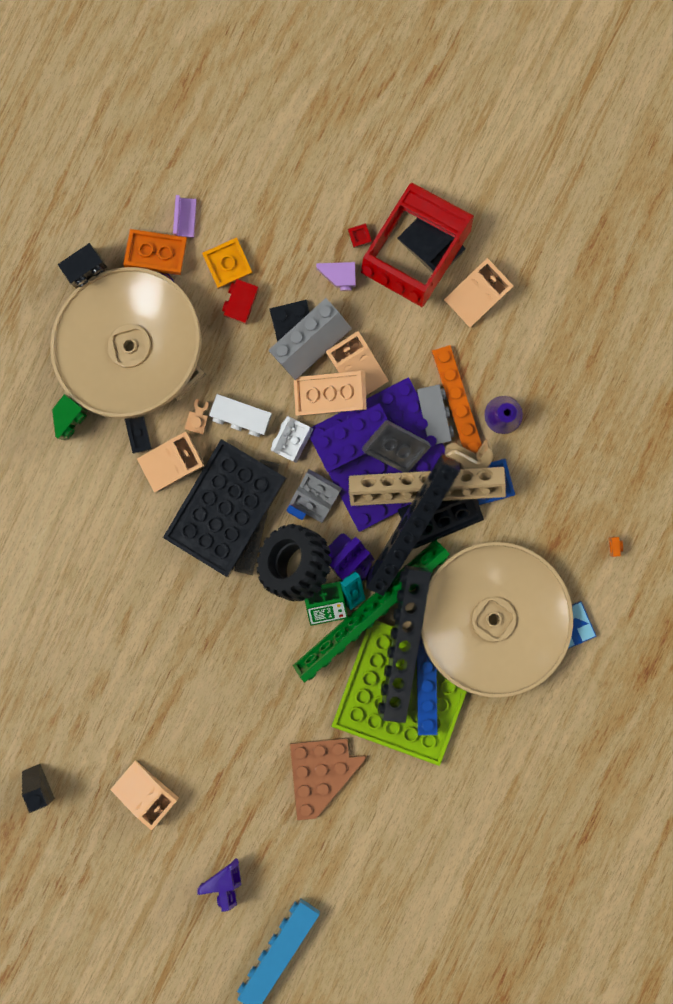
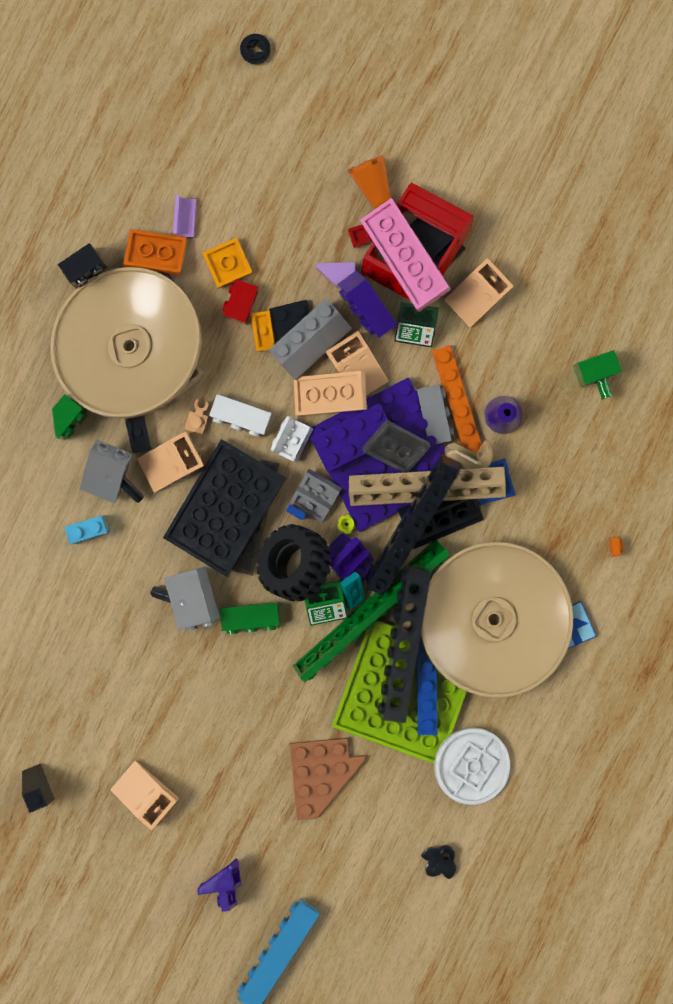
(86, 529): none -> medium azure brick
(107, 473): none -> light grey piece
(190, 598): none -> light grey piece
(250, 41): none -> black gear
(250, 617): none -> green brick
(262, 330): none -> light orange plate
(346, 529): none -> neon yellow plate
(366, 305): none -> dark purple brick
(372, 180): none -> orange cone
(405, 255): none -> bright pink plate
(415, 326): none -> slope
(437, 863): none -> black plate
(472, 766): none -> white plate
(597, 371): none -> green brick

